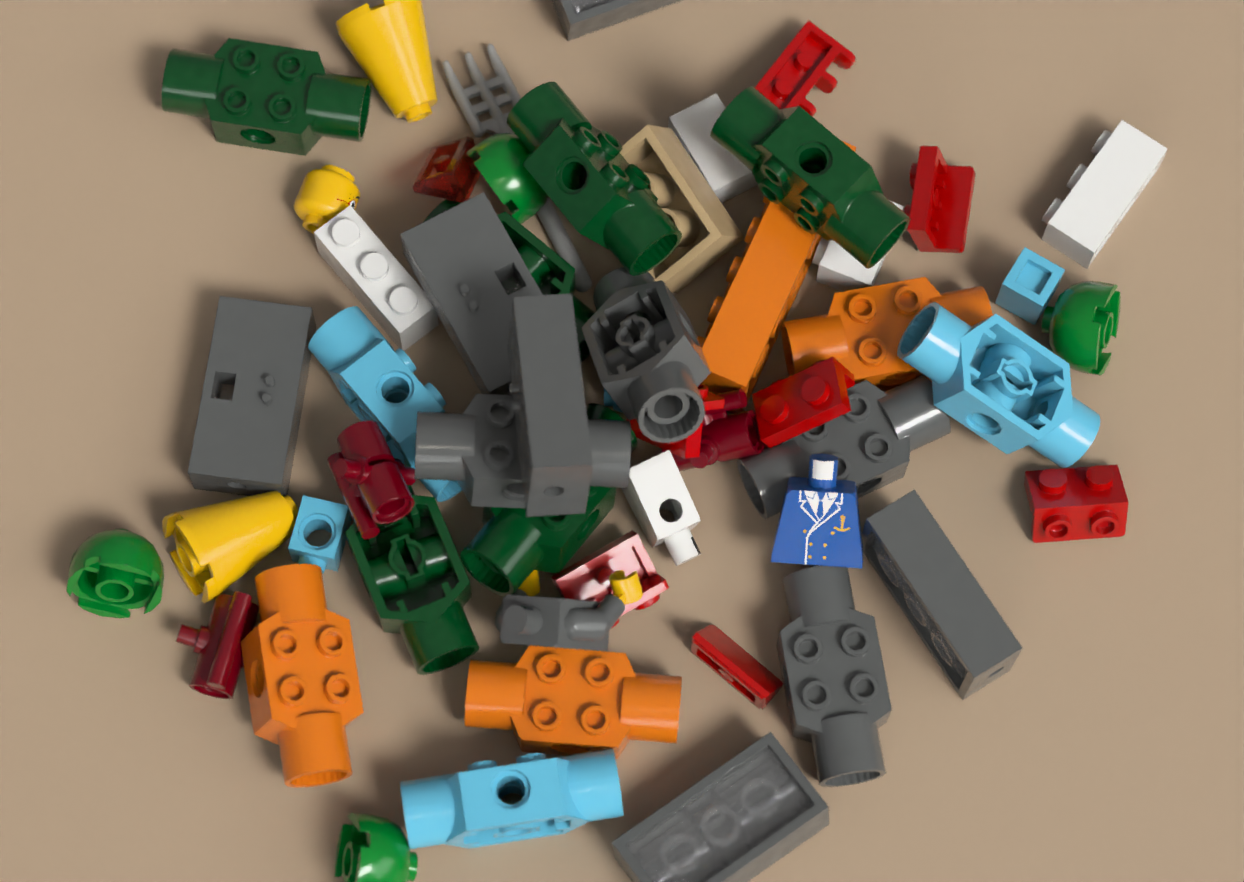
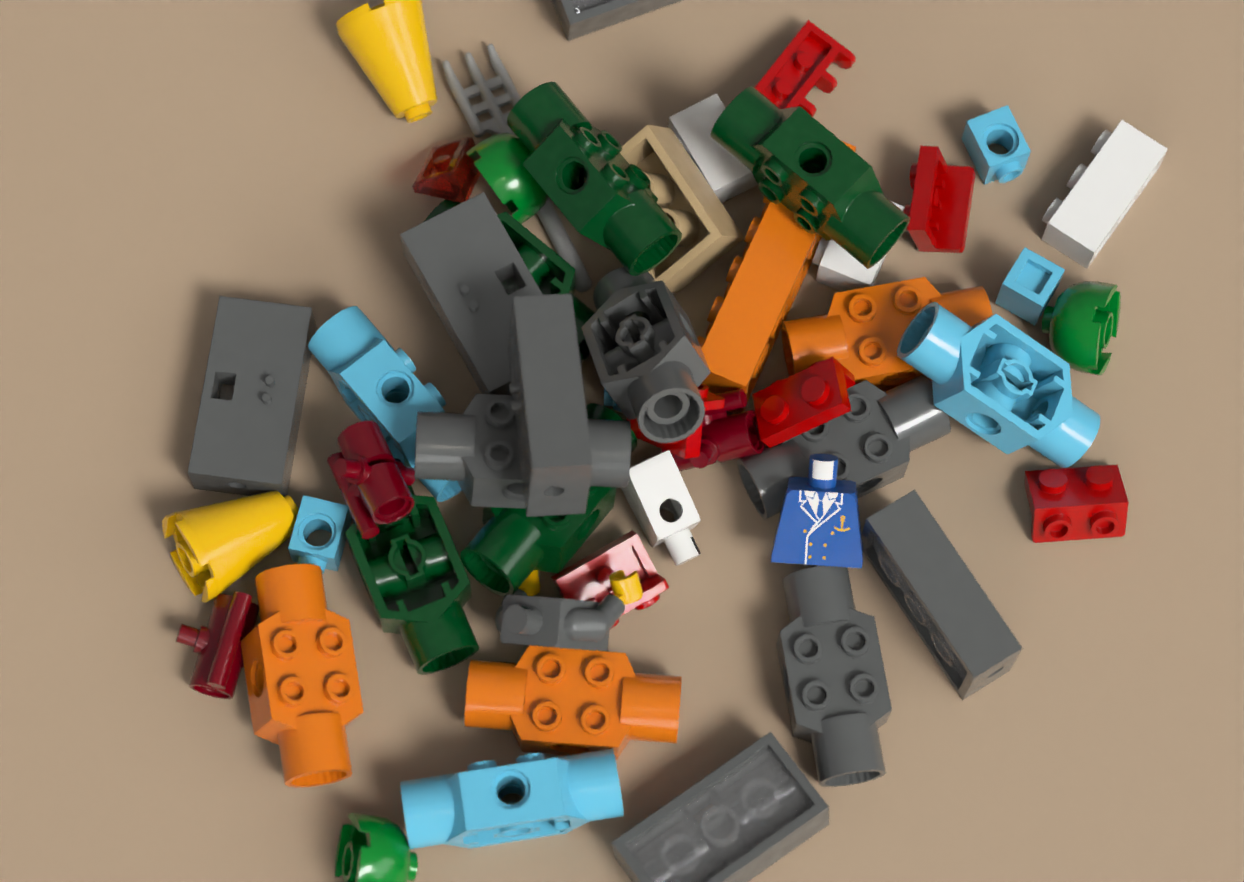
(116, 574): green cylinder -> none
(266, 96): dark green brick -> none
(325, 195): yellow head -> none
(376, 278): white brick -> none
(735, 665): red slope -> none
(996, 128): none -> medium azure brick

